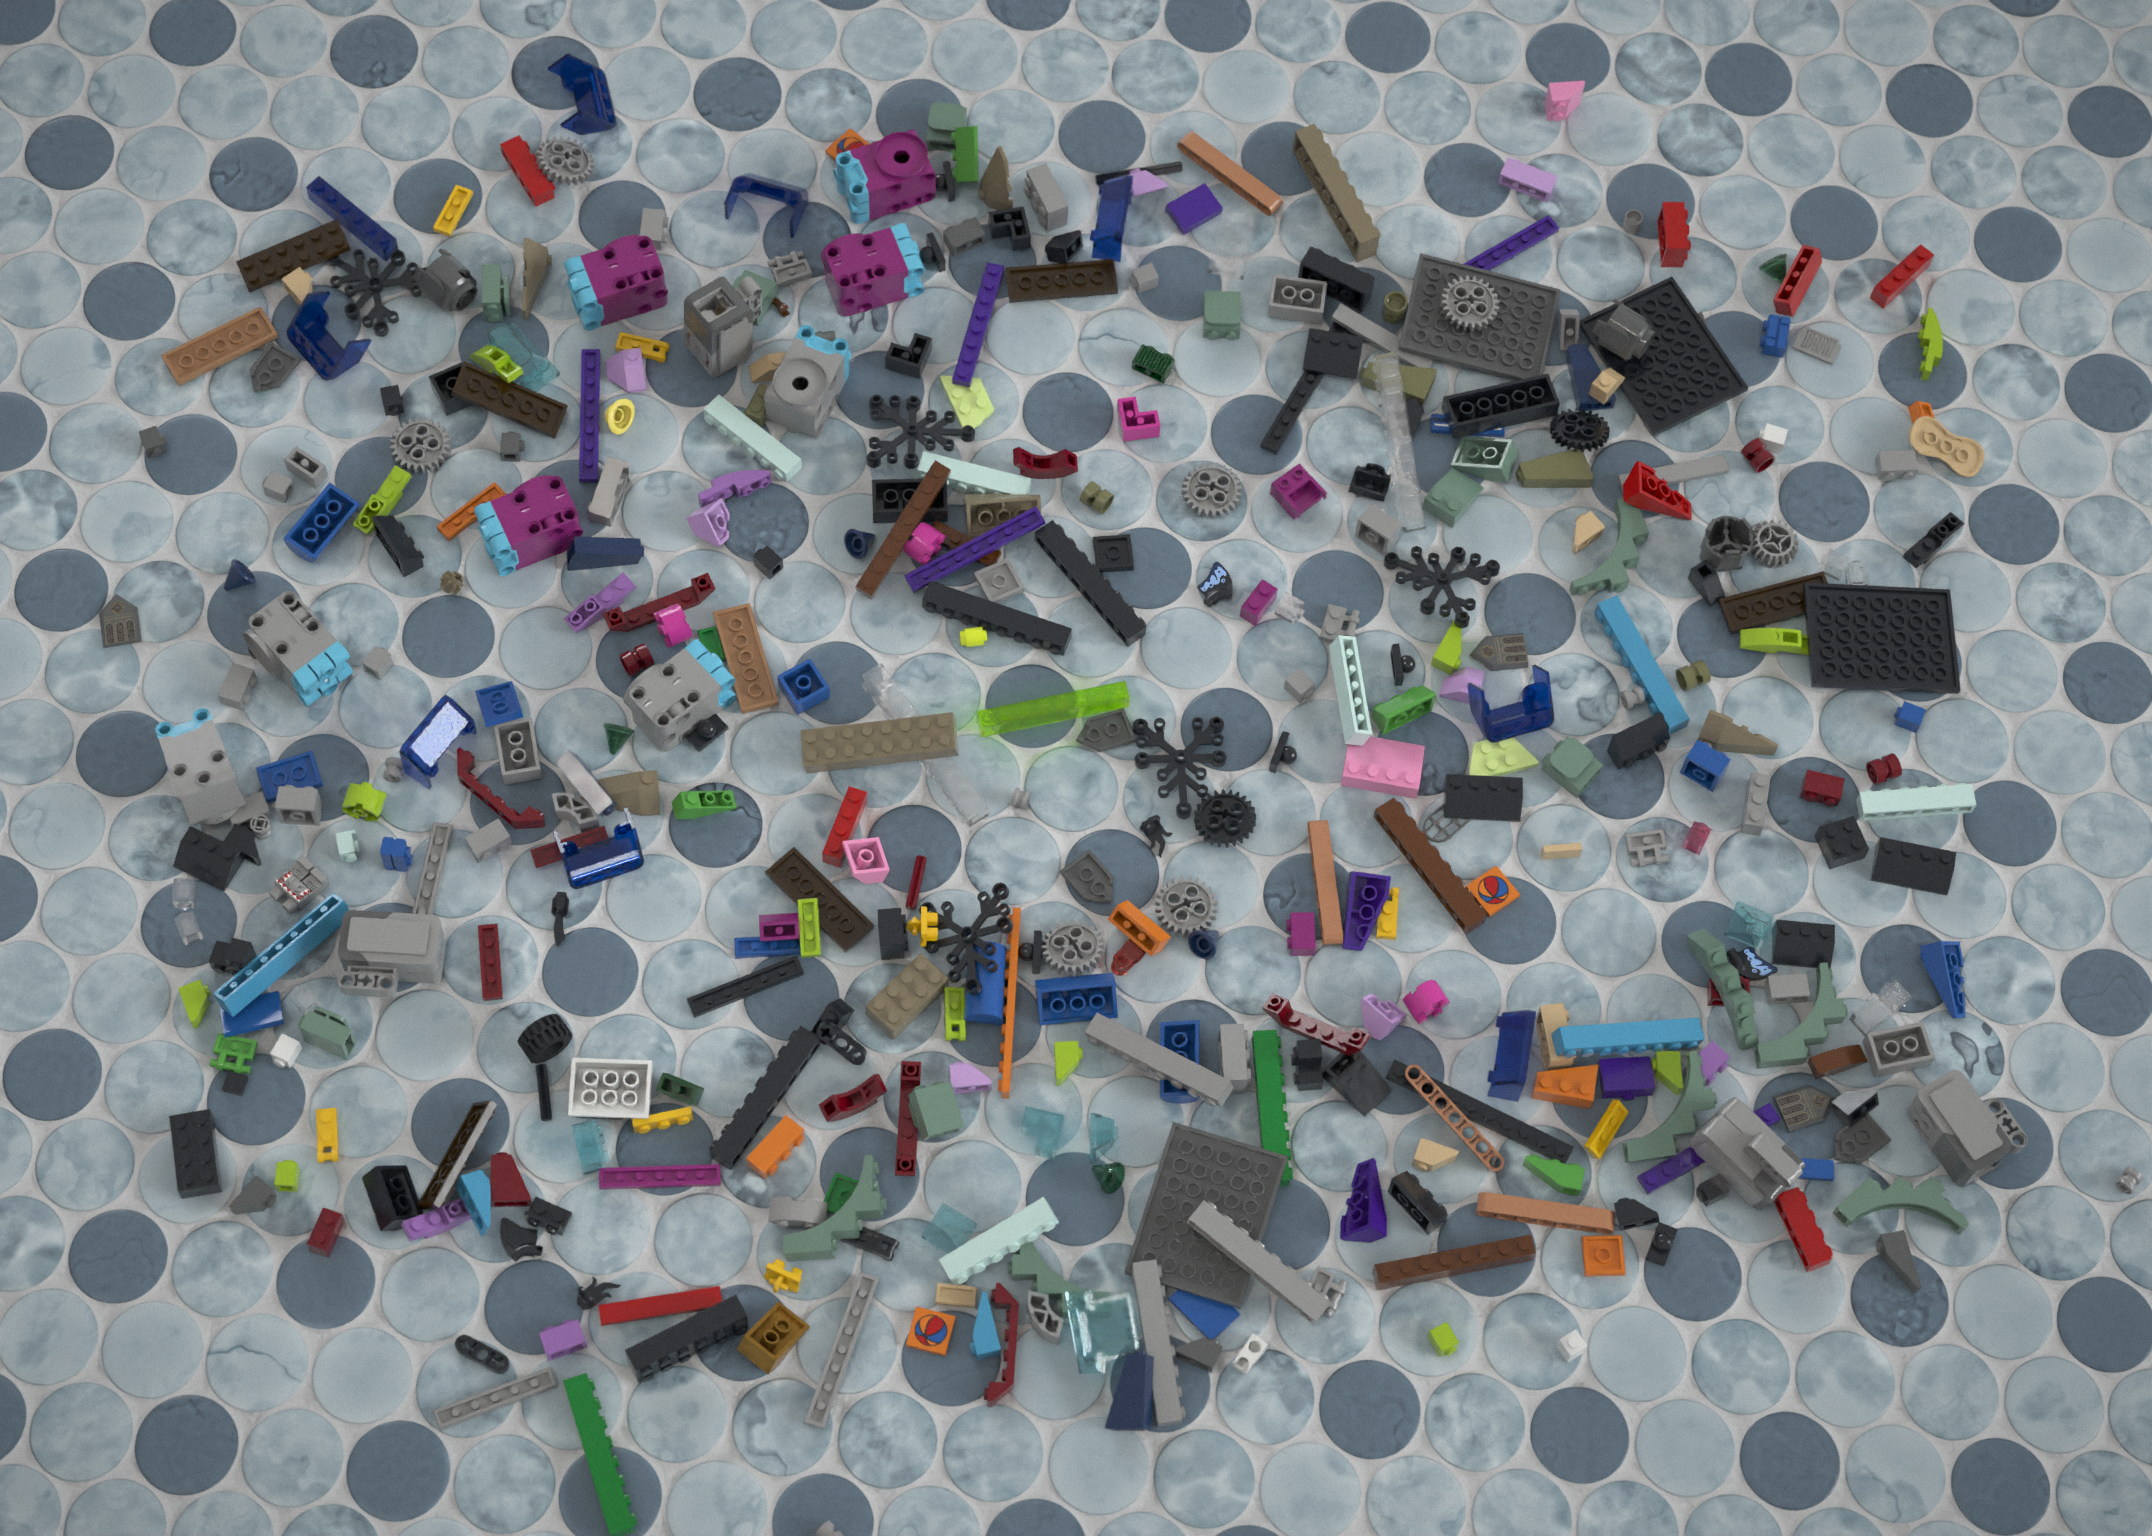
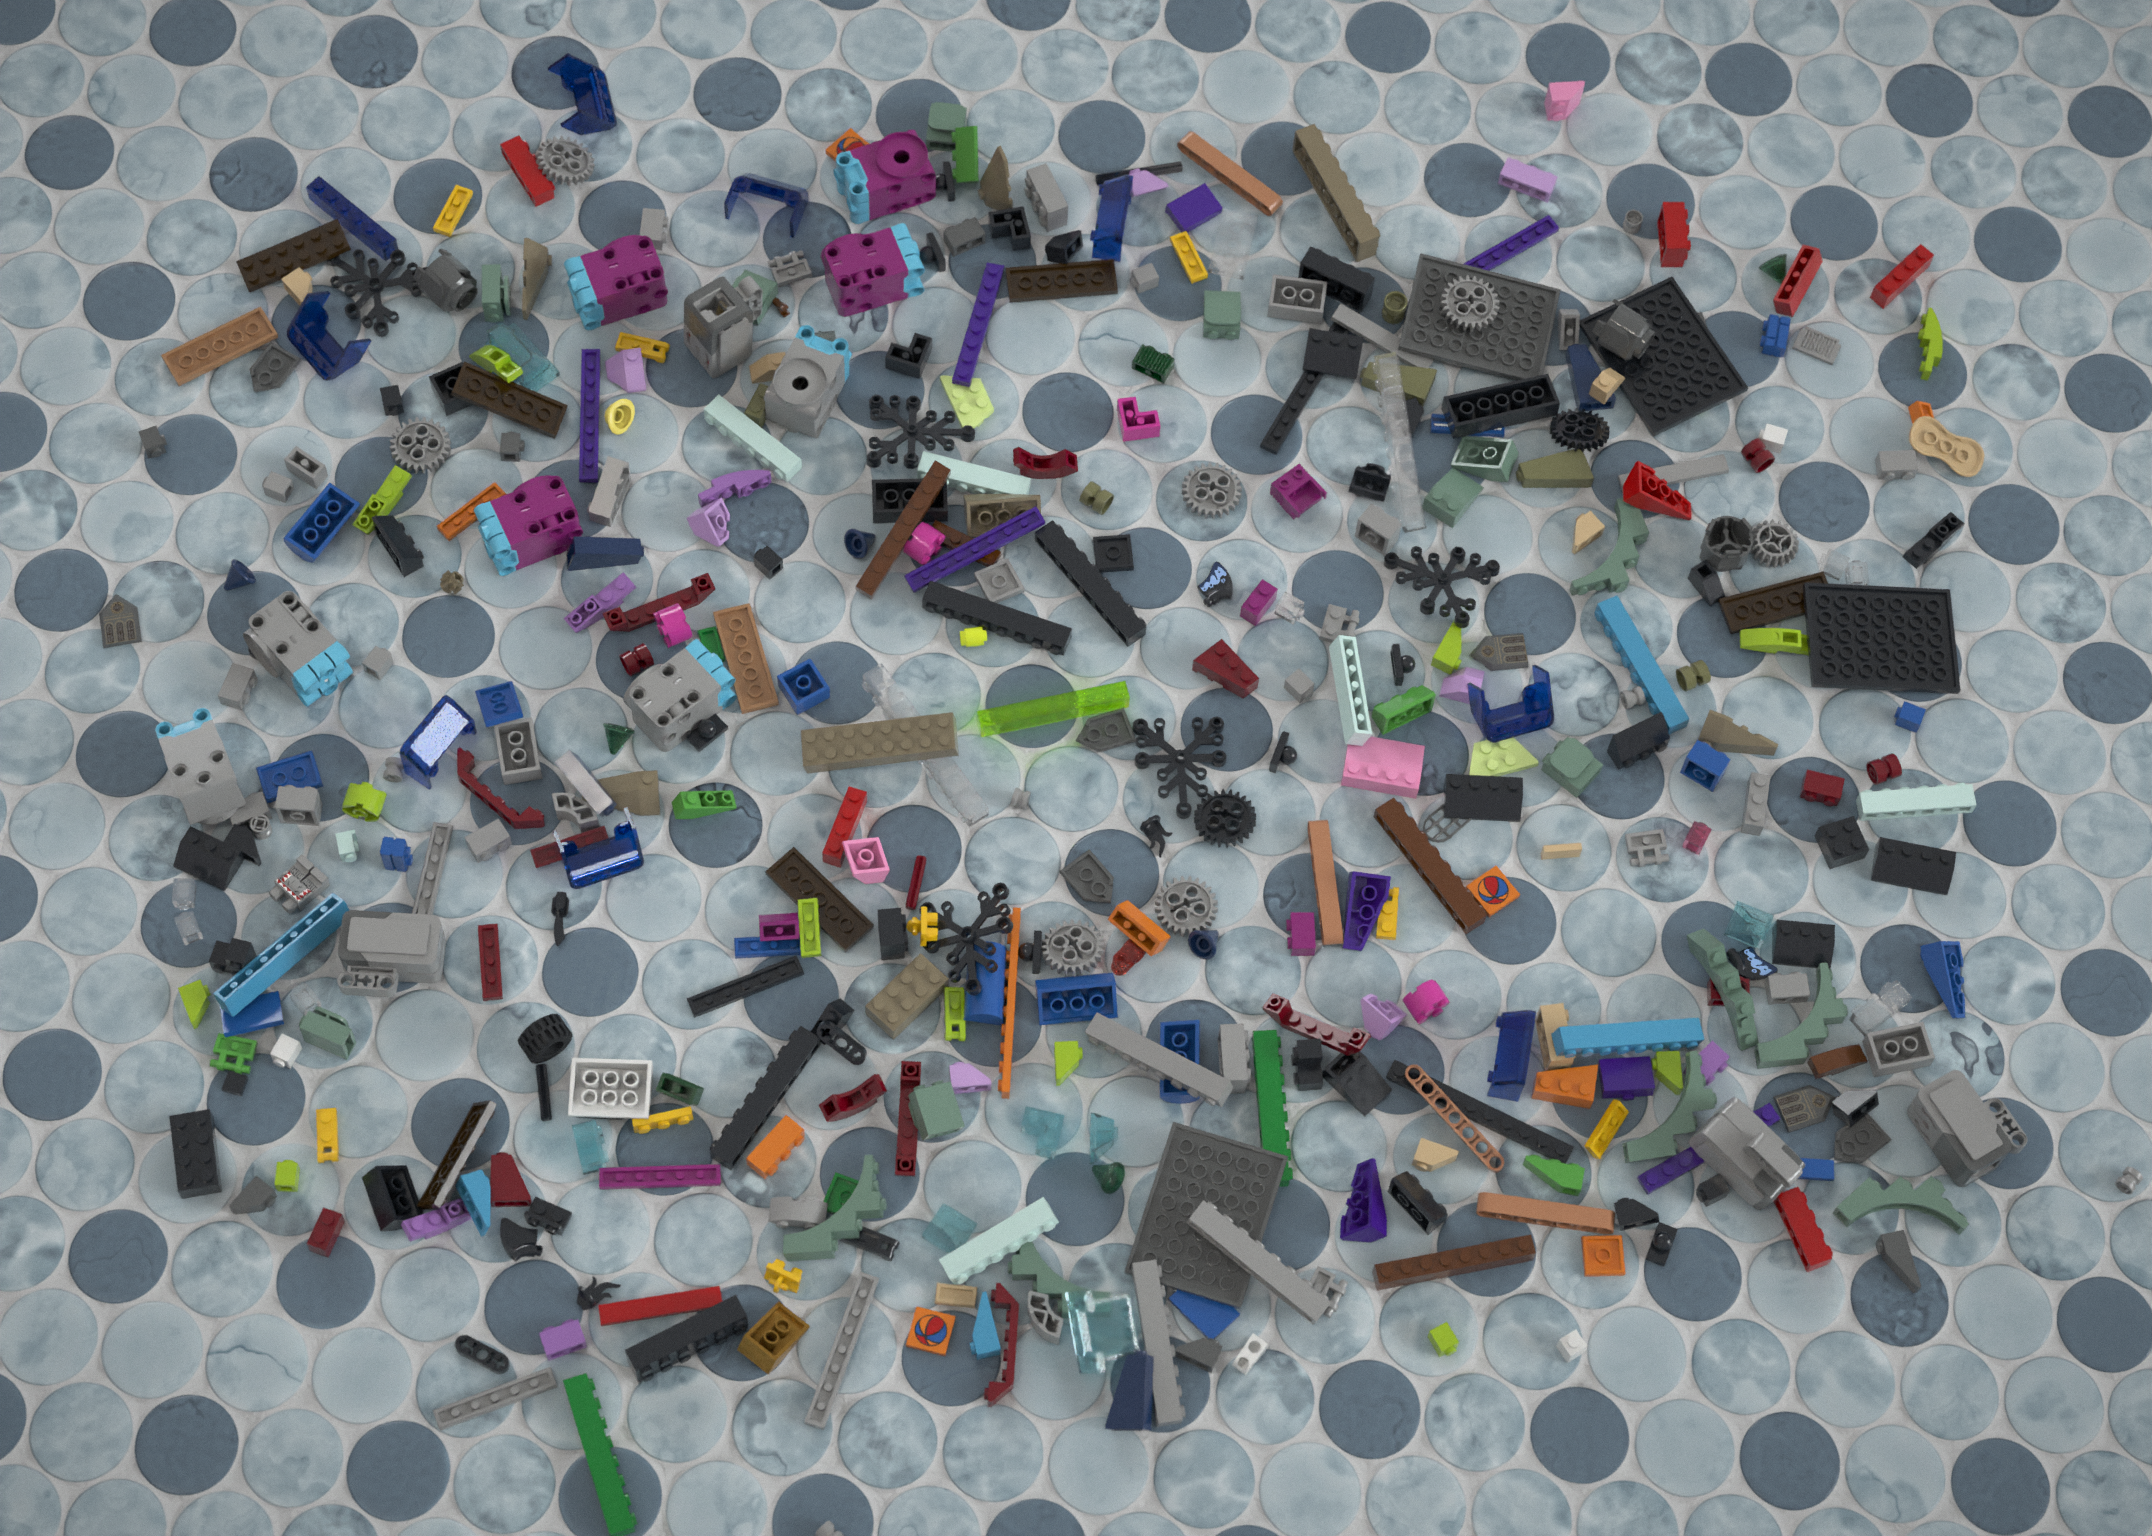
(1188, 257): none -> yellow plate
(1226, 668): none -> dark red wedge

